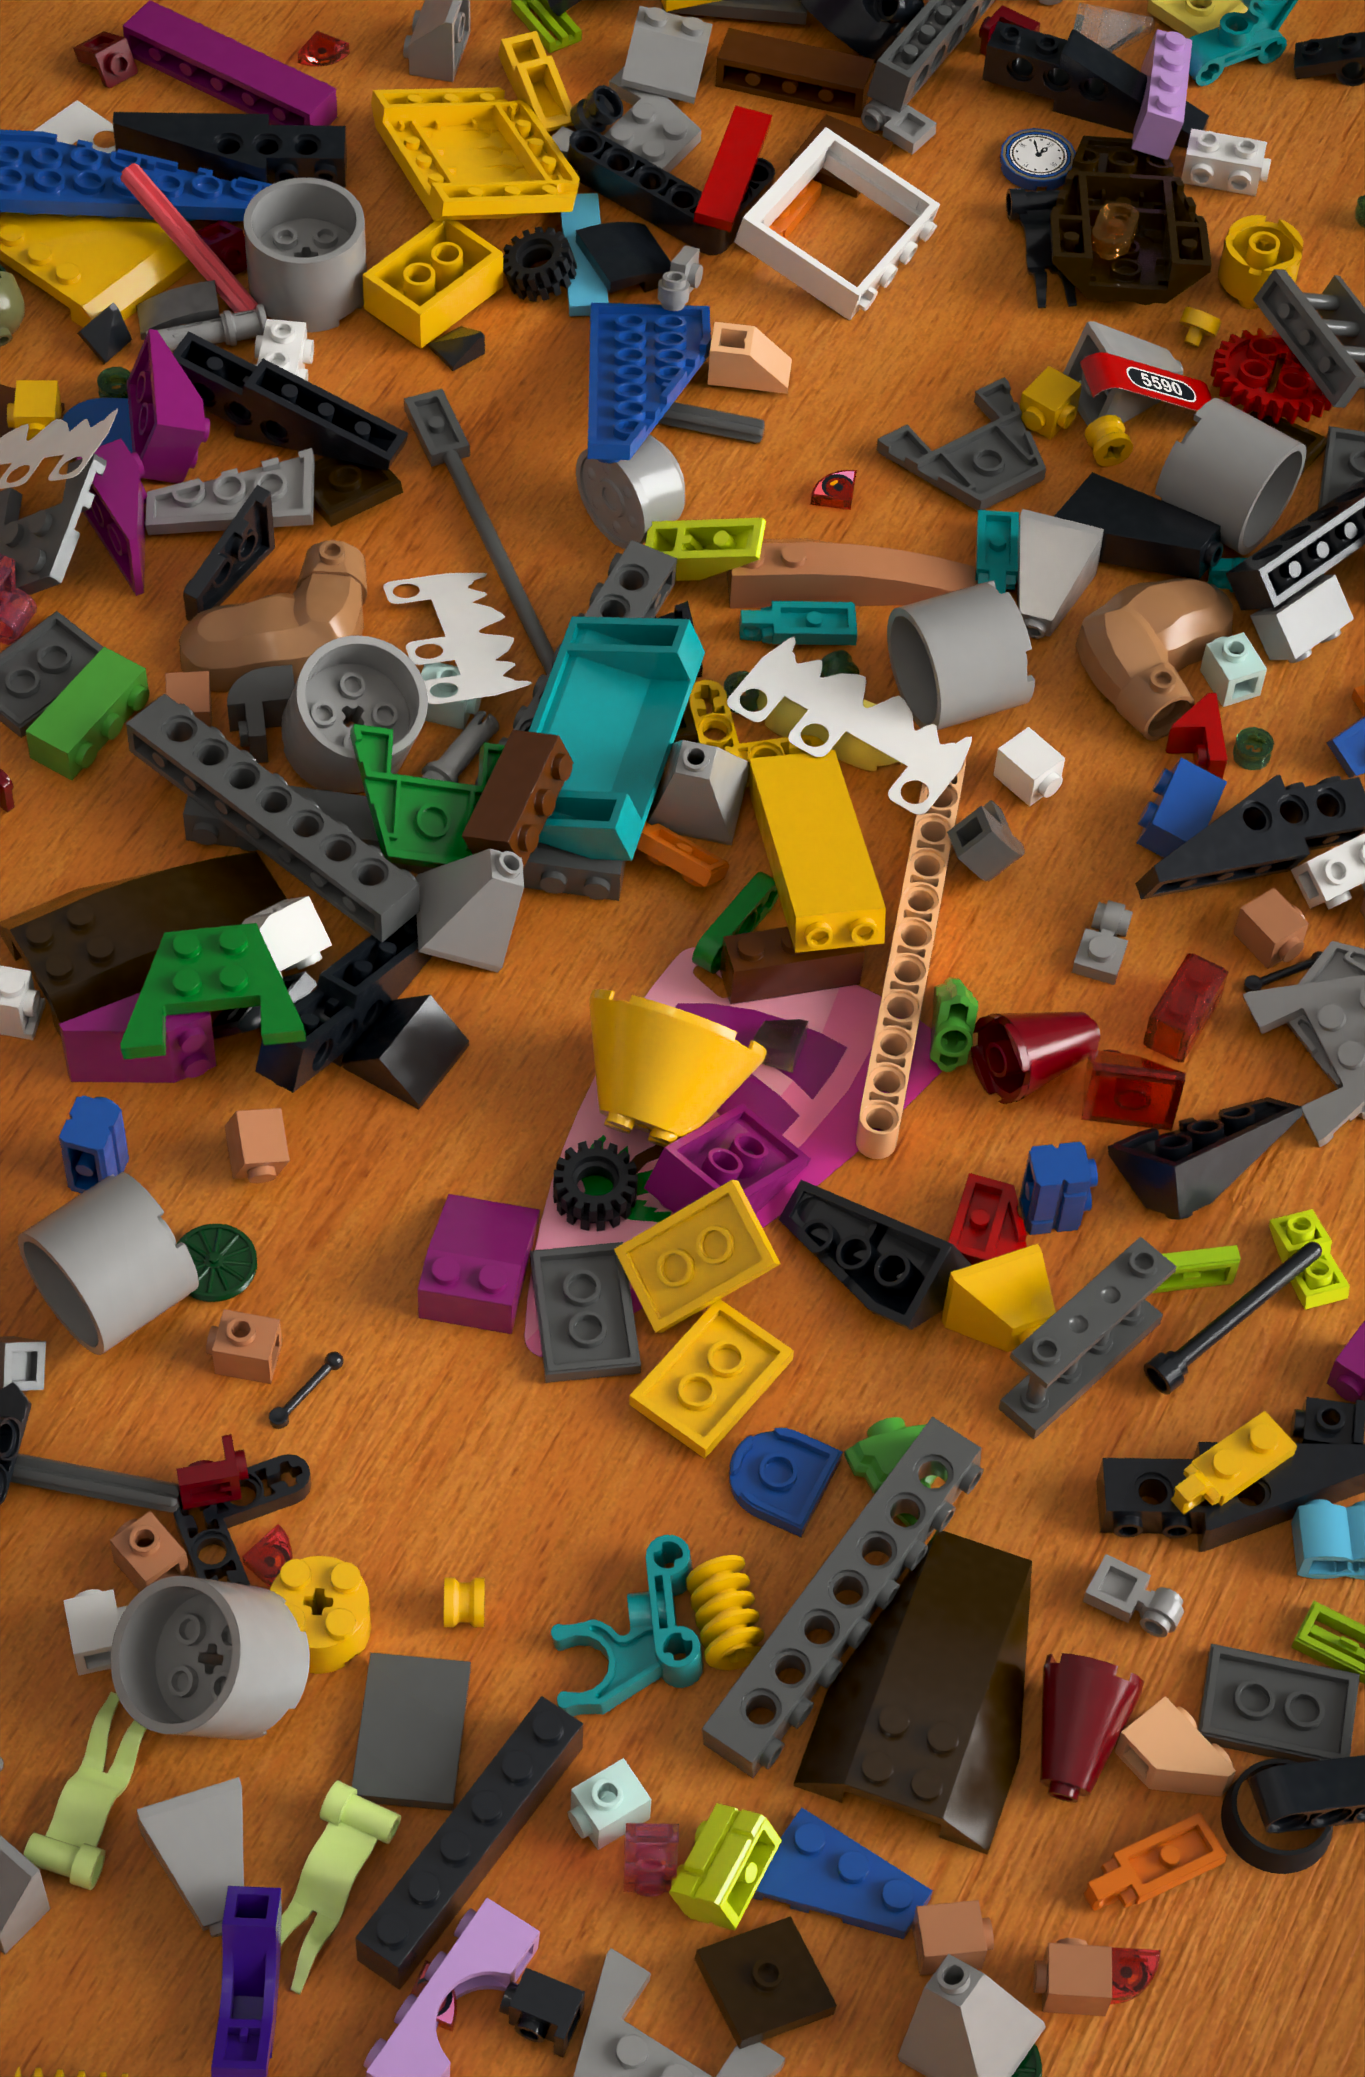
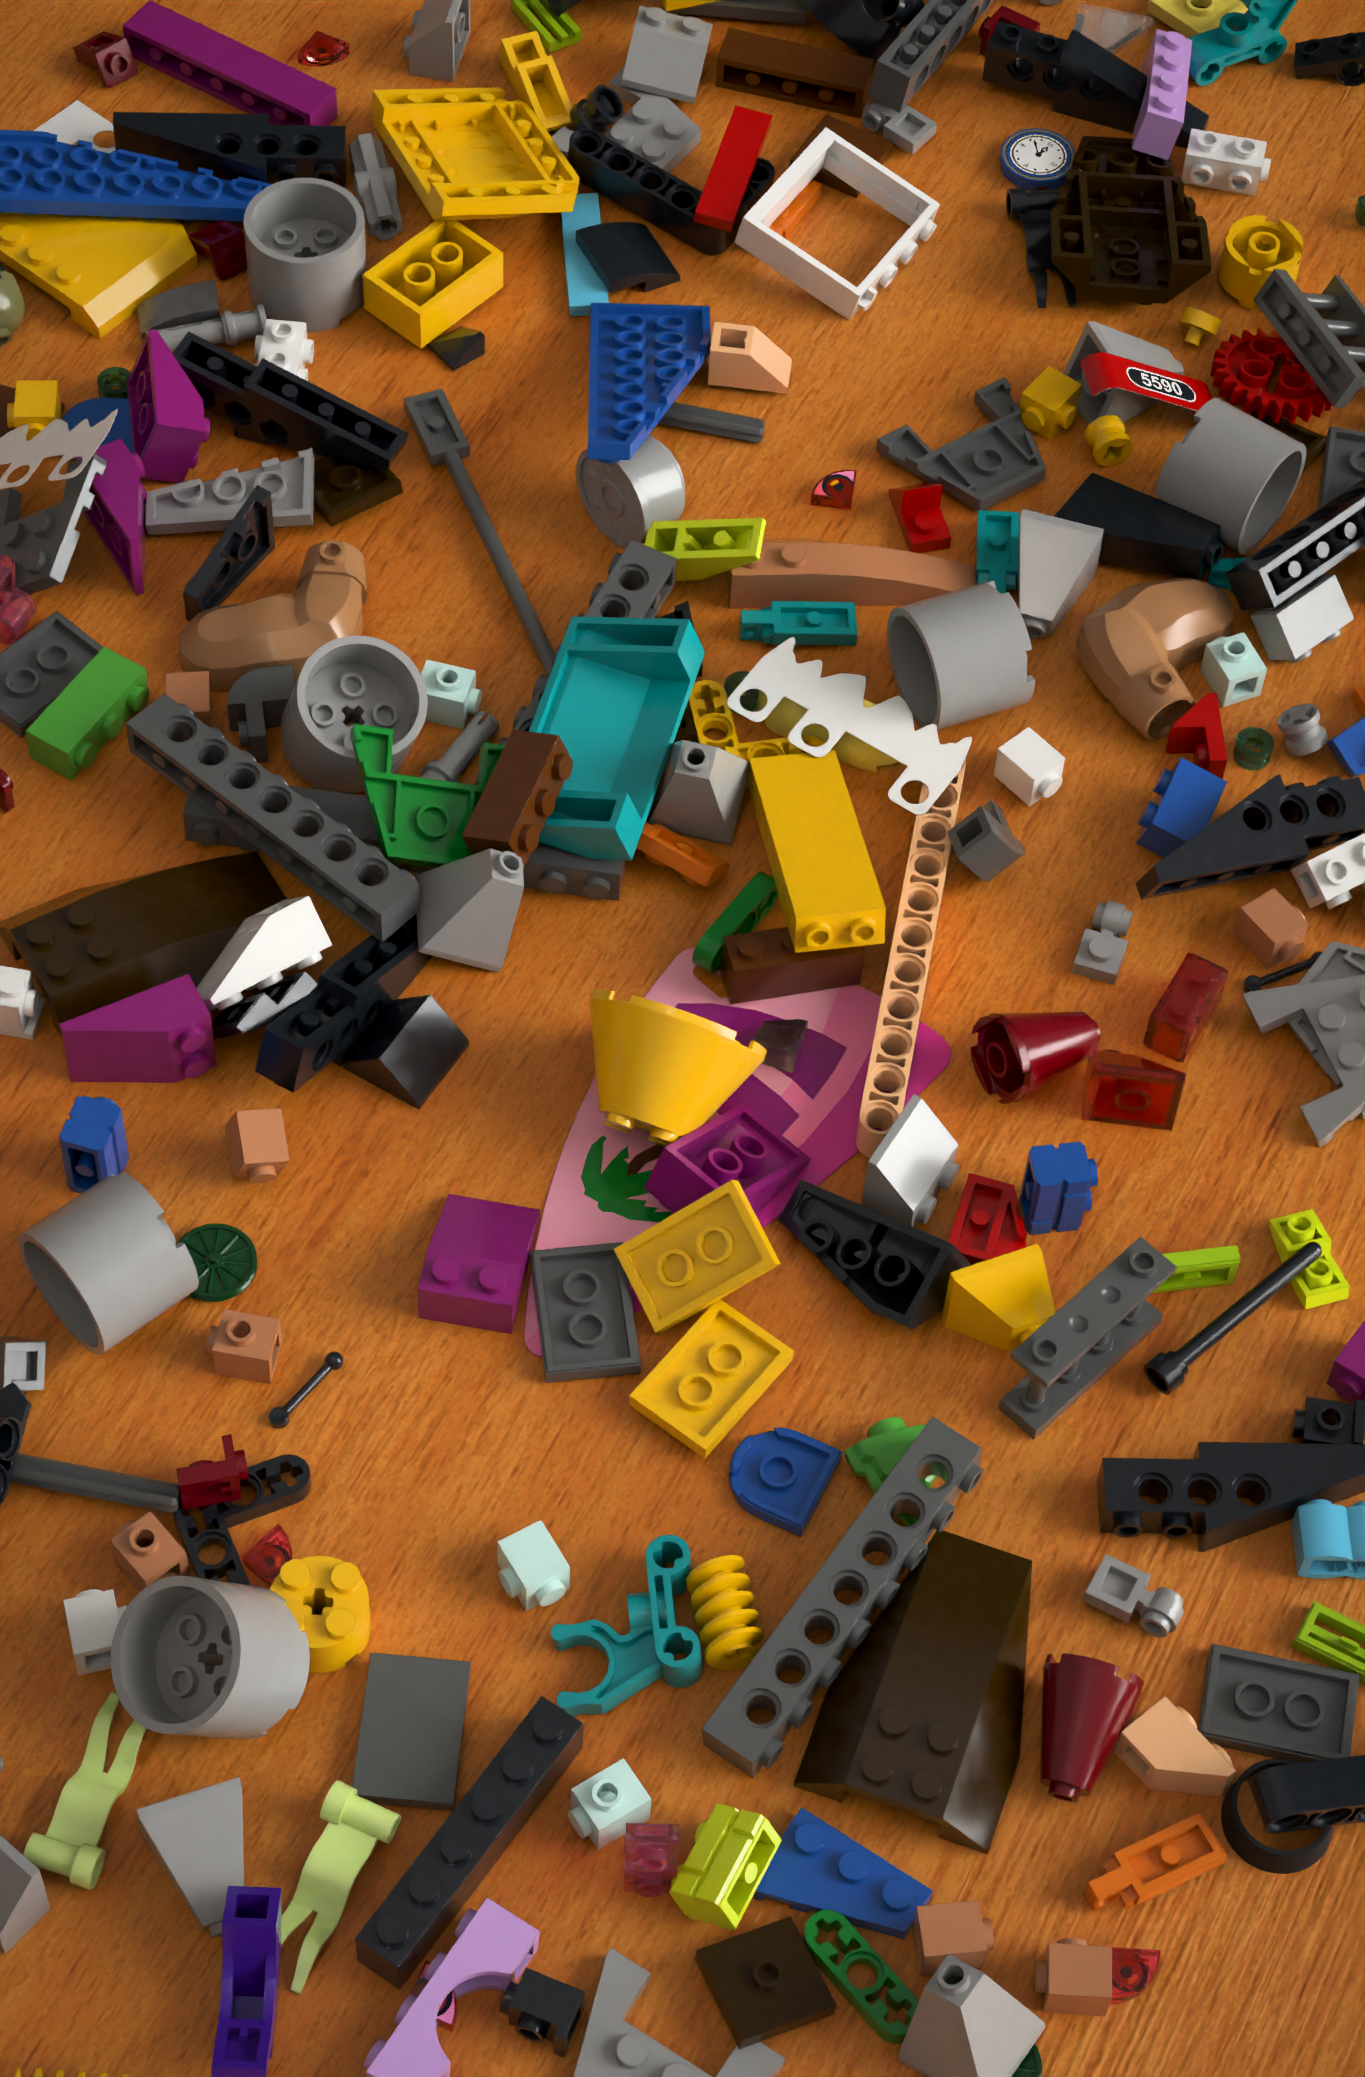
(106, 333): black slope -> none
(187, 239): coral axle -> none
(210, 973): green wing -> none
(375, 187): none -> light grey piece
(461, 621): white piece -> none
(464, 1602): yellow wheel -> none
(532, 1567): none -> light aqua brick
(541, 279): black tyre -> none
(598, 1163): black tyre -> none
(681, 279): light grey plate -> none
(826, 1955): none -> green beam
(837, 663): clear green bush -> none
(911, 1166): none -> light grey slope
(921, 517): none -> red slope
(952, 1024): bright green rock -> none
(1114, 230): clear orange plate -> none
(1202, 1158): black wedge -> none
(1234, 1463): yellow hinge -> none
(1302, 729): none -> light grey wheel

